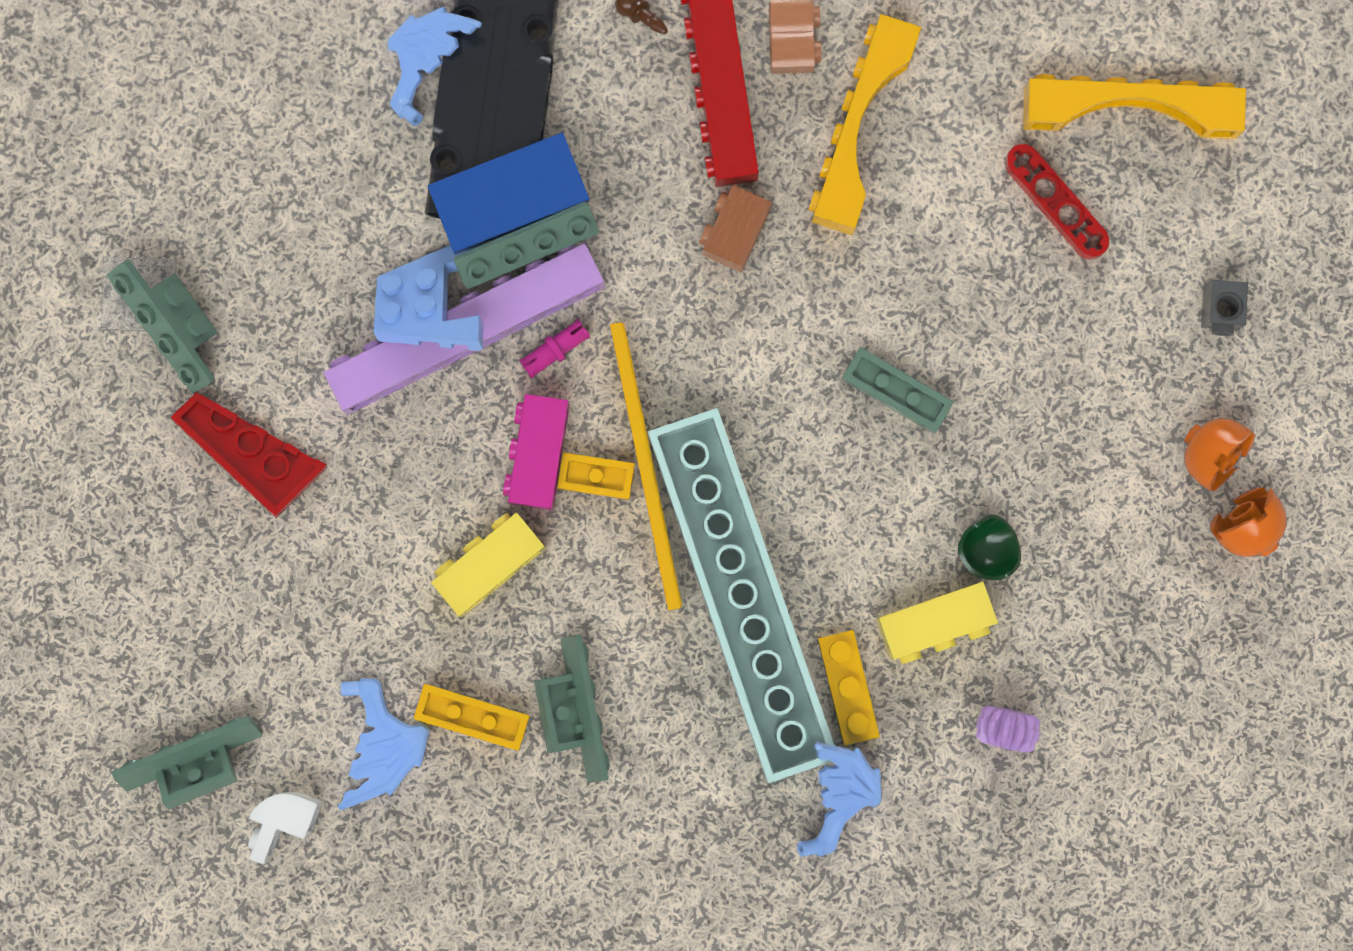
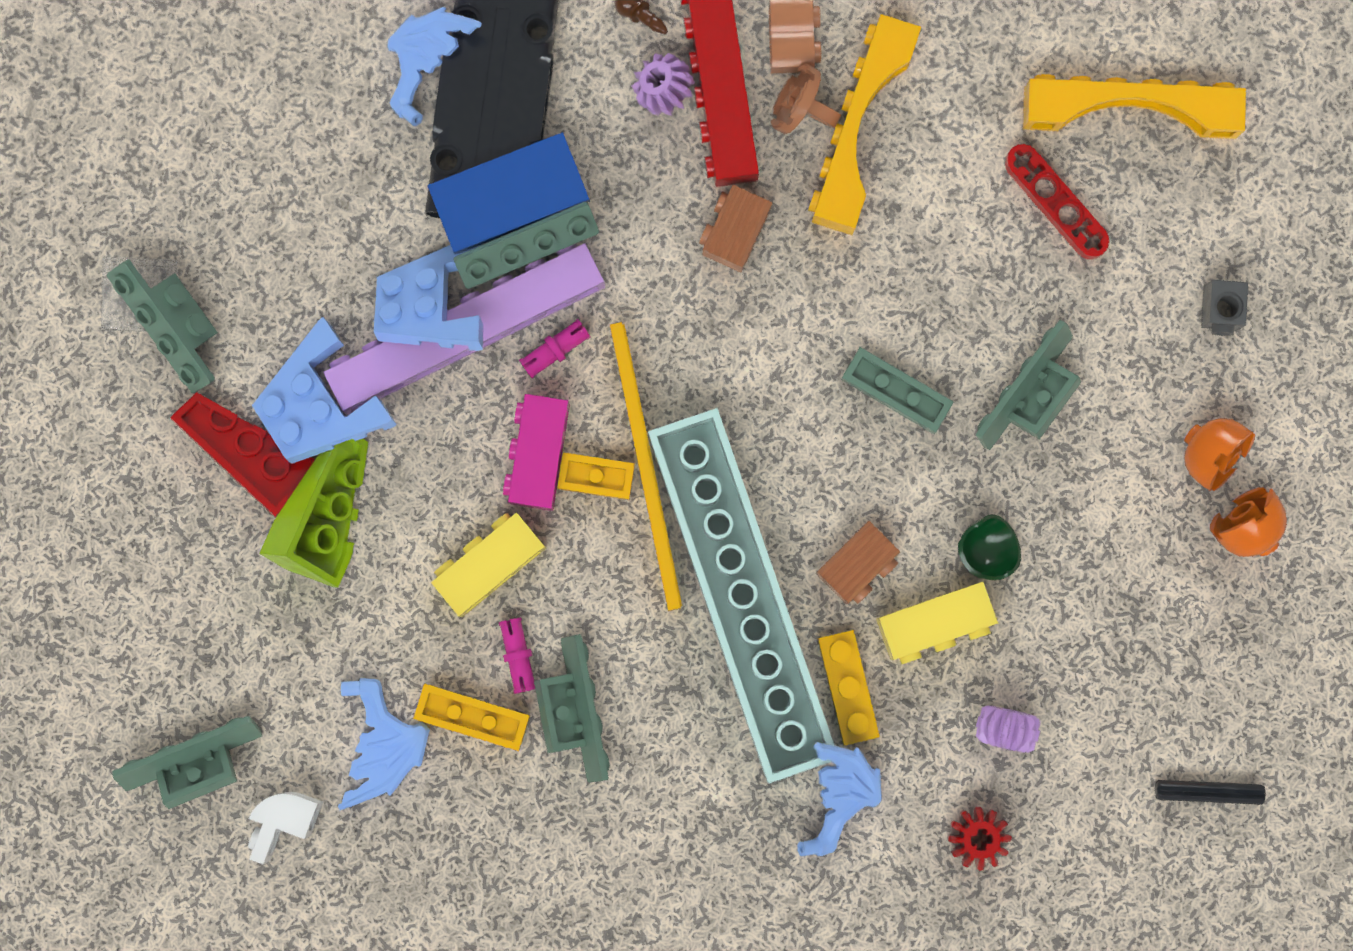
(302, 410): none -> light blue wing
(315, 521): none -> lime wedge
(517, 655): none -> dark pink pin
(663, 84): none -> lavender gear
(798, 100): none -> nougat tile
(859, 563): none -> nougat brick
(988, 847): none -> red gear
(1036, 393): none -> sand green bracket
(1210, 792): none -> black axle

